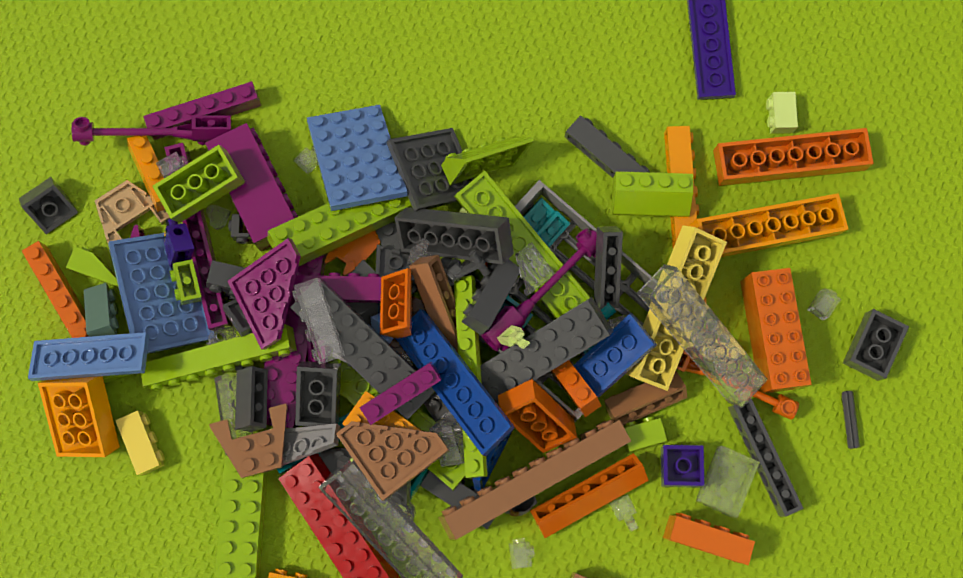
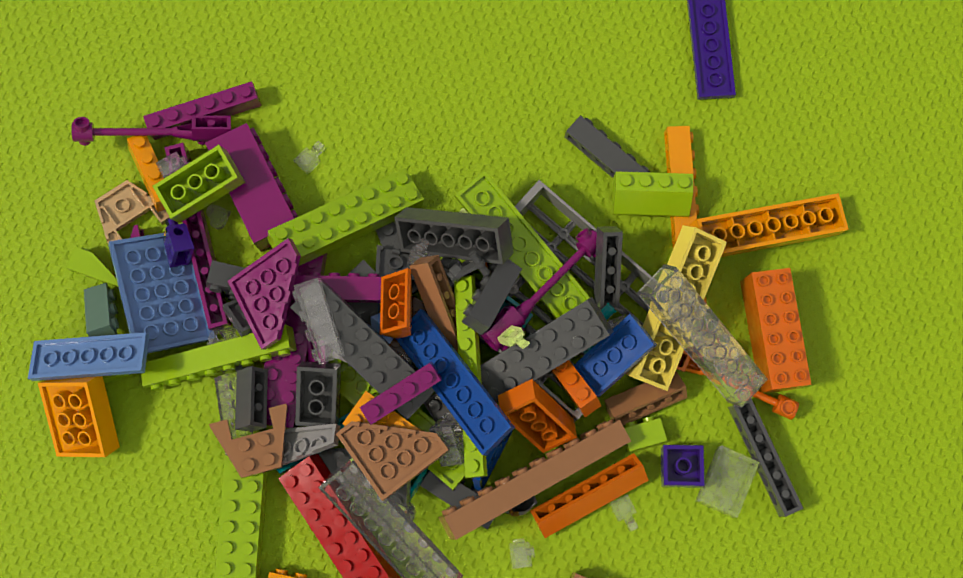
(47, 205): dark grey slope -> none
(57, 288): orange brick -> none
(140, 442): light yellow brick -> none
(186, 282): lime brick -> none
(236, 228): dark grey bracket -> none
(355, 157): medium blue plate -> none
(355, 251): orange shield -> none
(419, 165): dark grey plate -> none
(485, 157): lime slope -> none
(532, 268): clear wing -> none
(546, 221): teal slope -> none
(713, 540): orange brick -> none
(782, 112): yellowish green brick -> none
(793, 156): orange brick -> none
(824, 303): clear brick -> none
(850, 419): dark grey axle -> none
(875, 345): dark grey brick -> none

